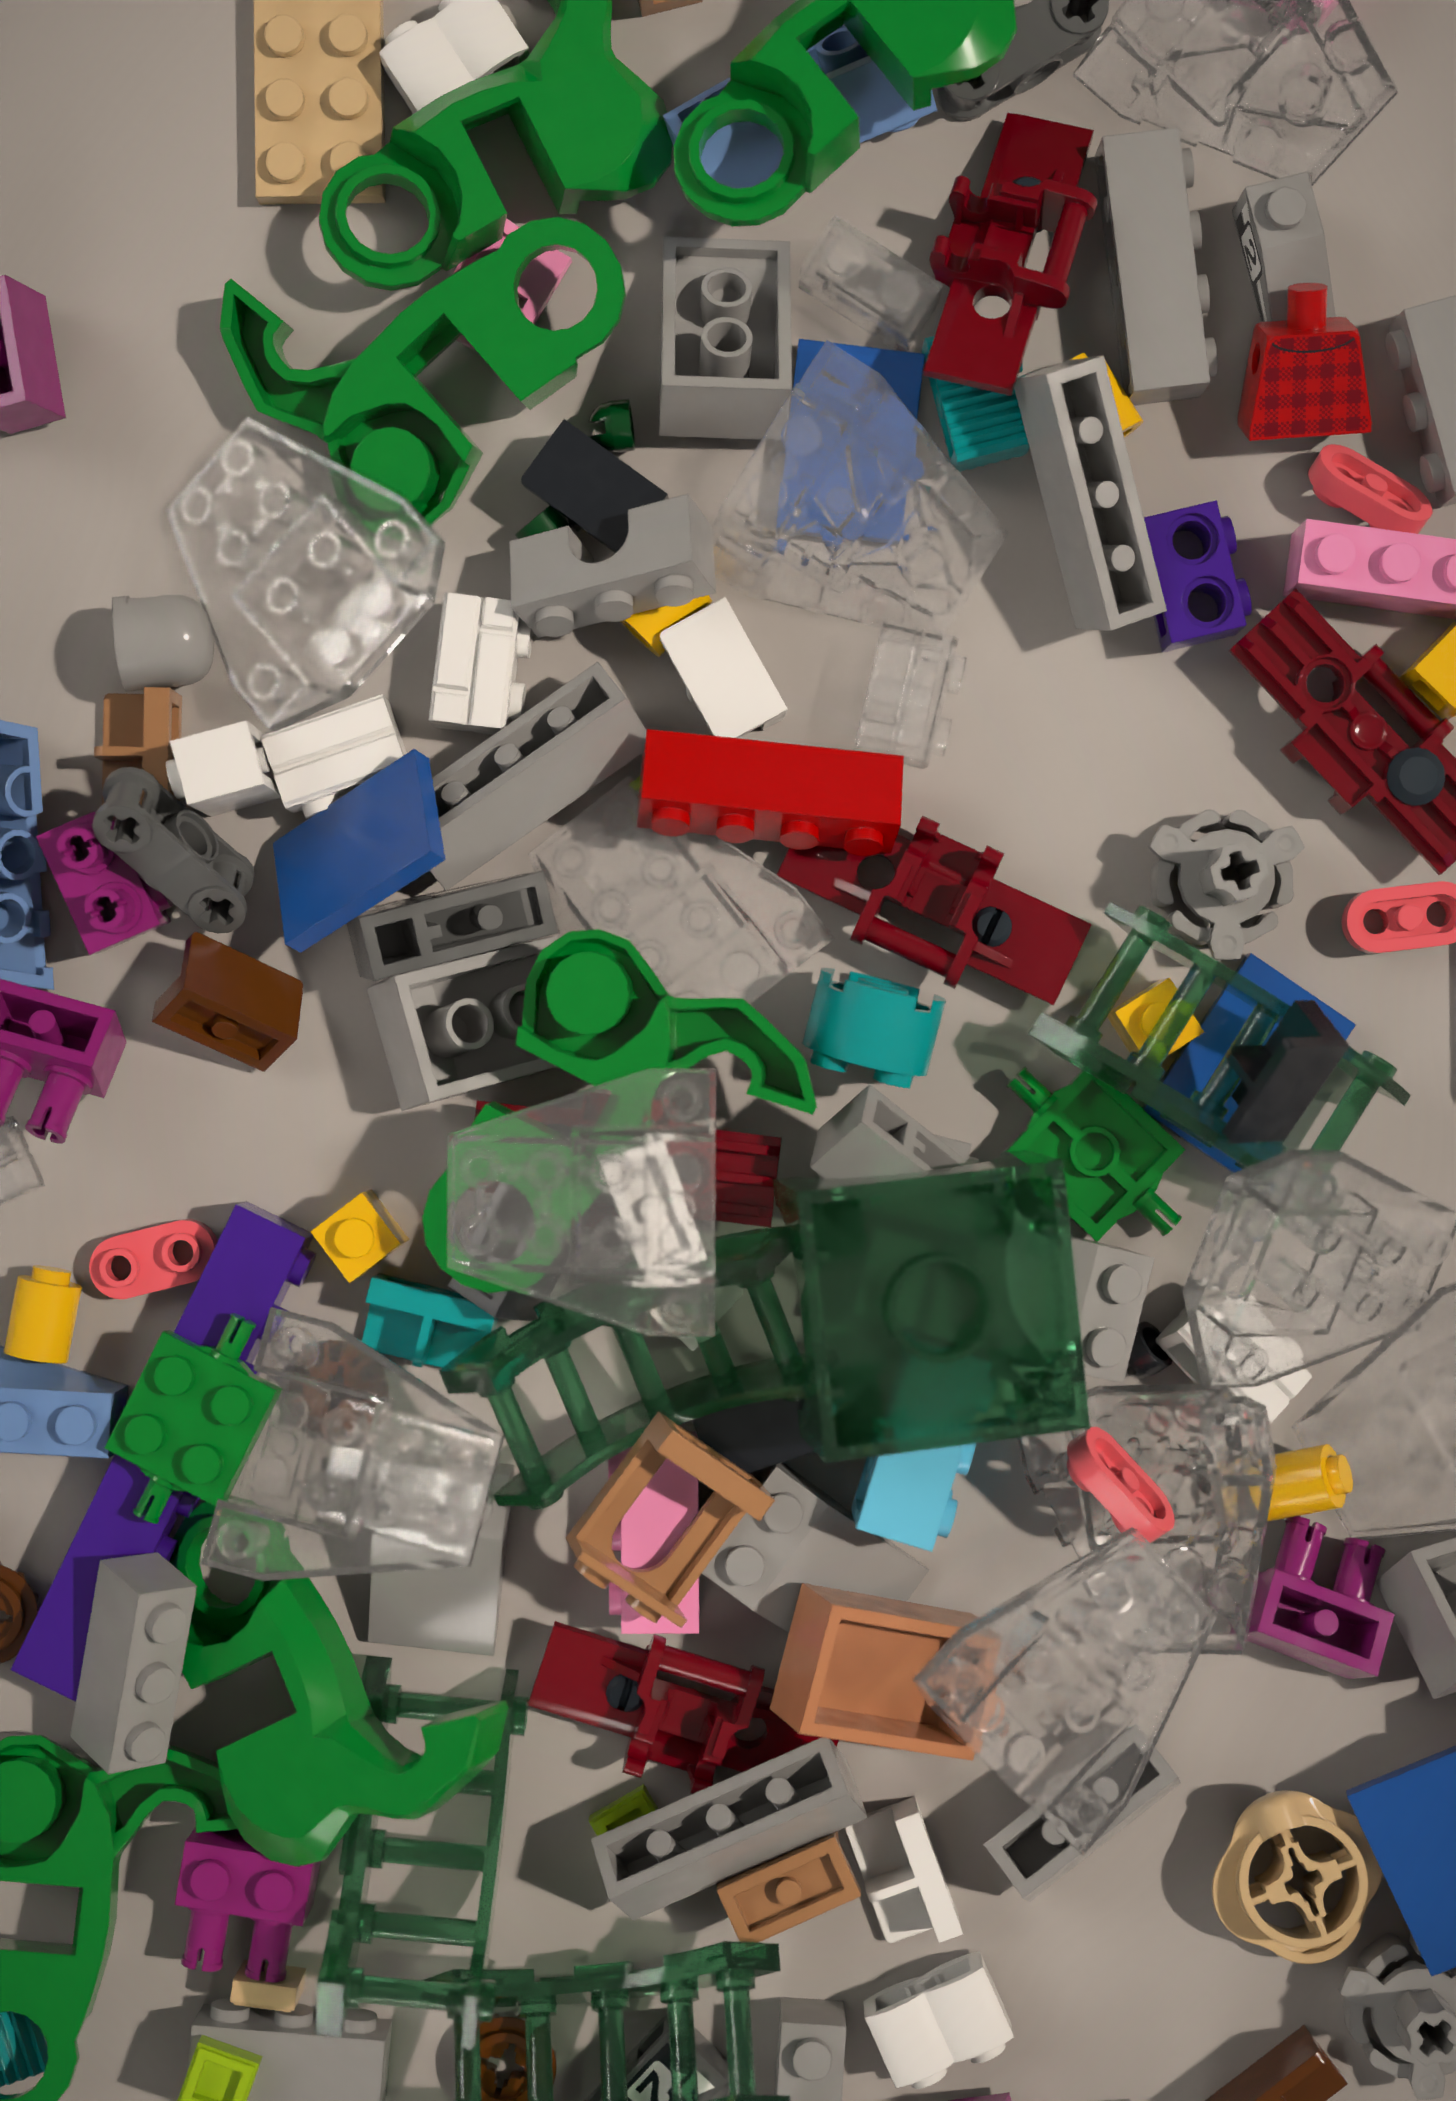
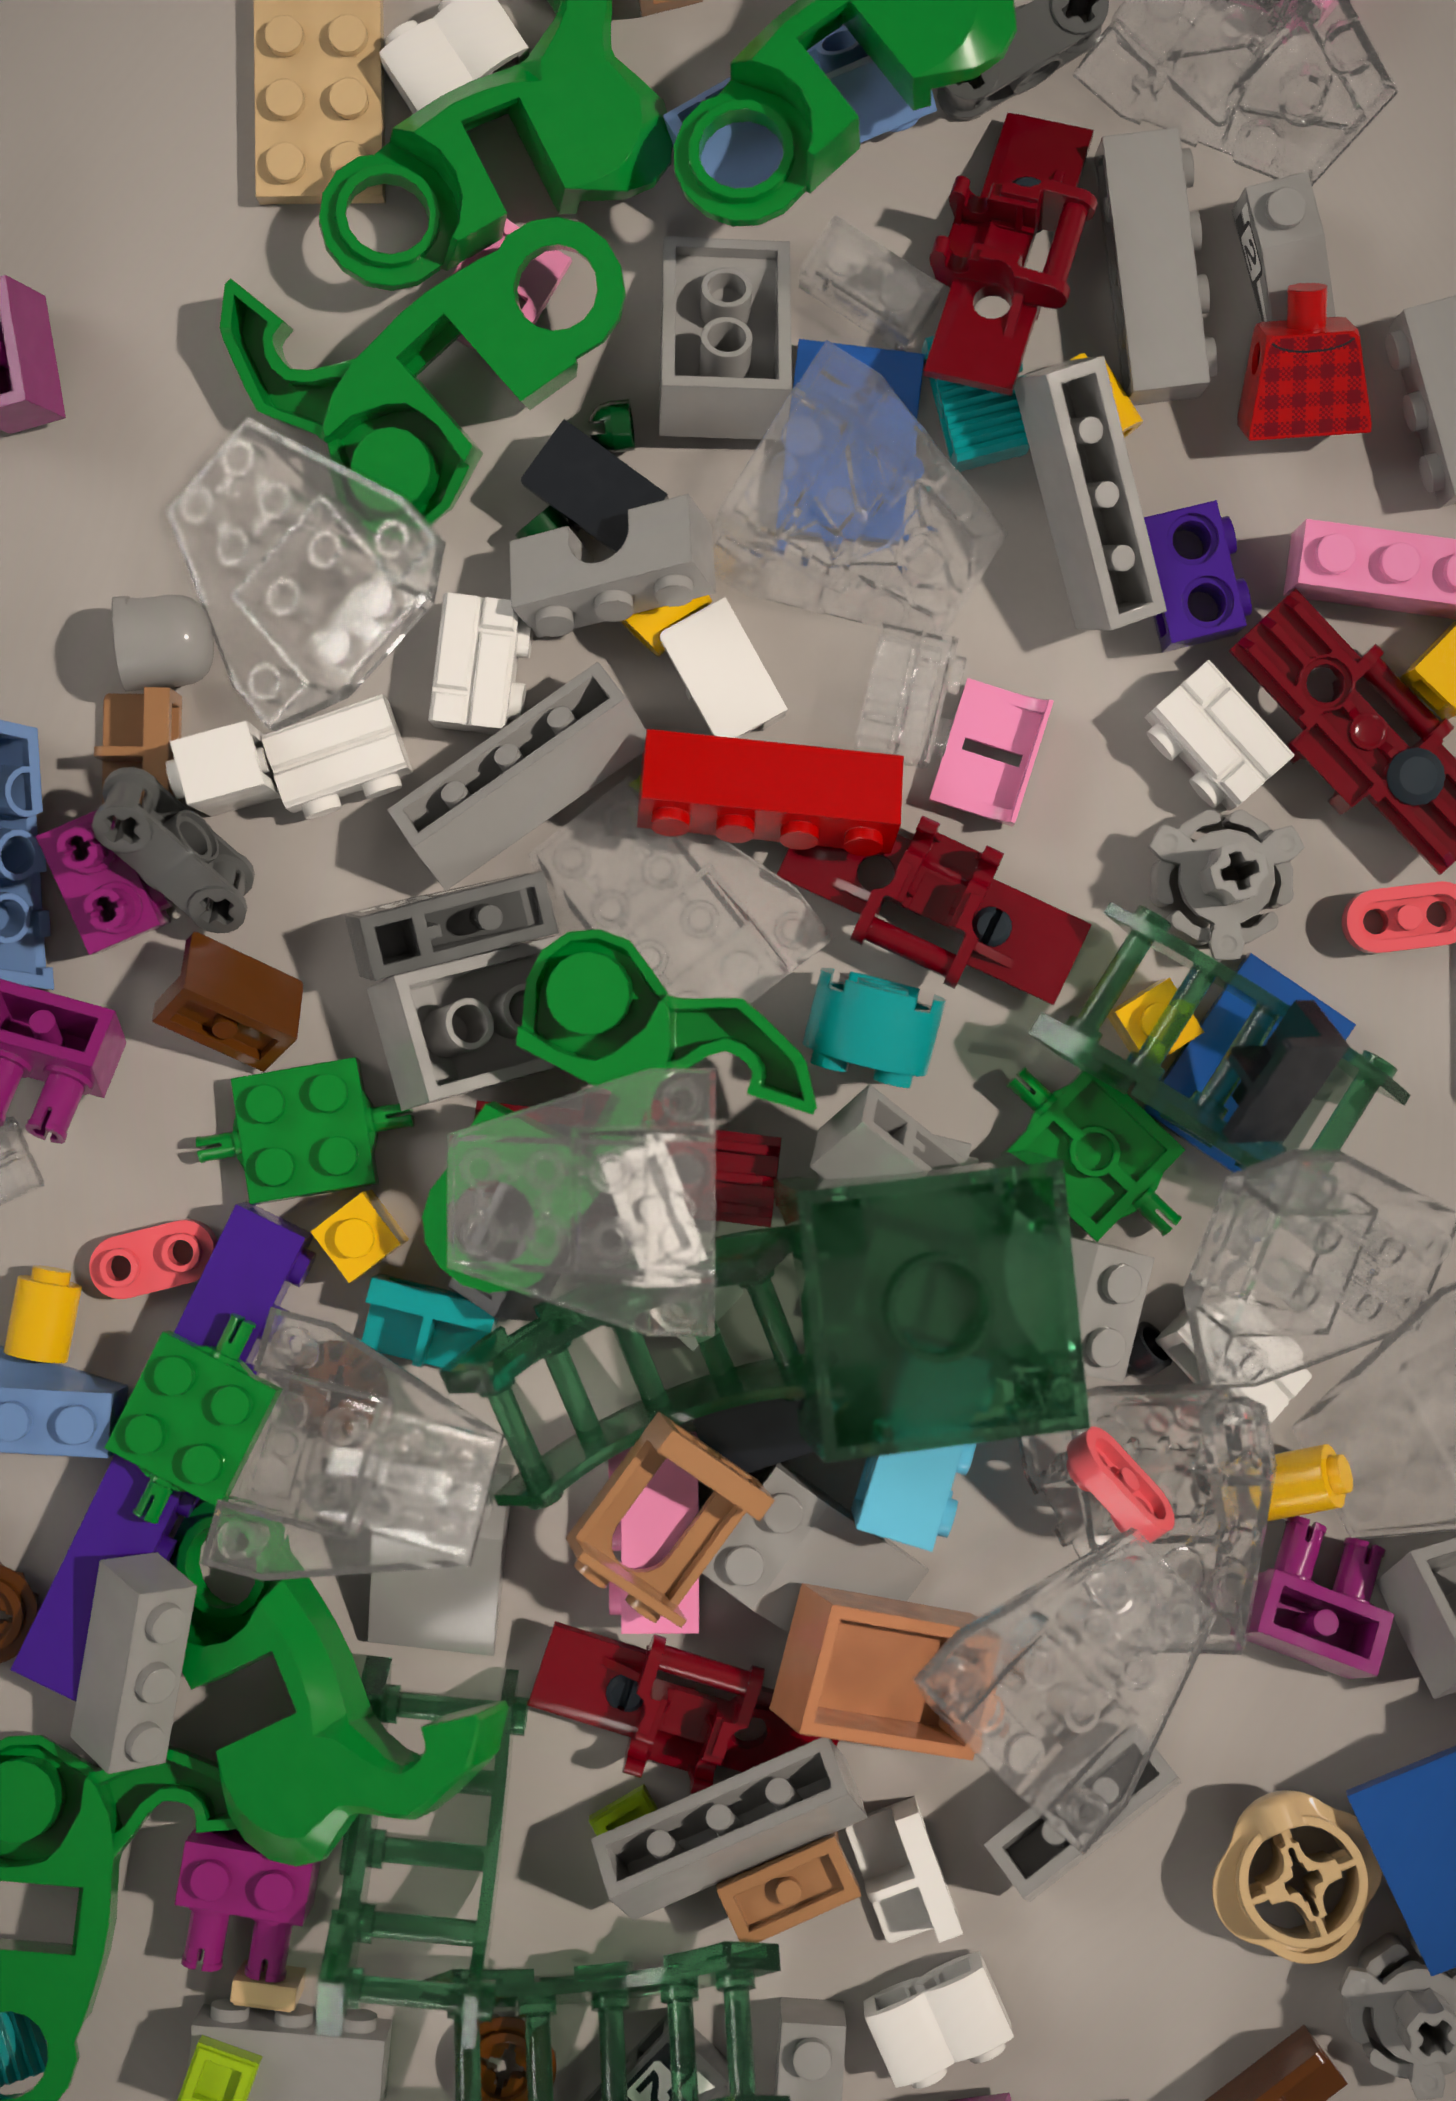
(304, 1131): none -> green plate
(358, 851): blue tile -> none
(1001, 722): none -> bright pink piece
(1217, 738): none -> white brick
(1368, 490): coral plate -> none

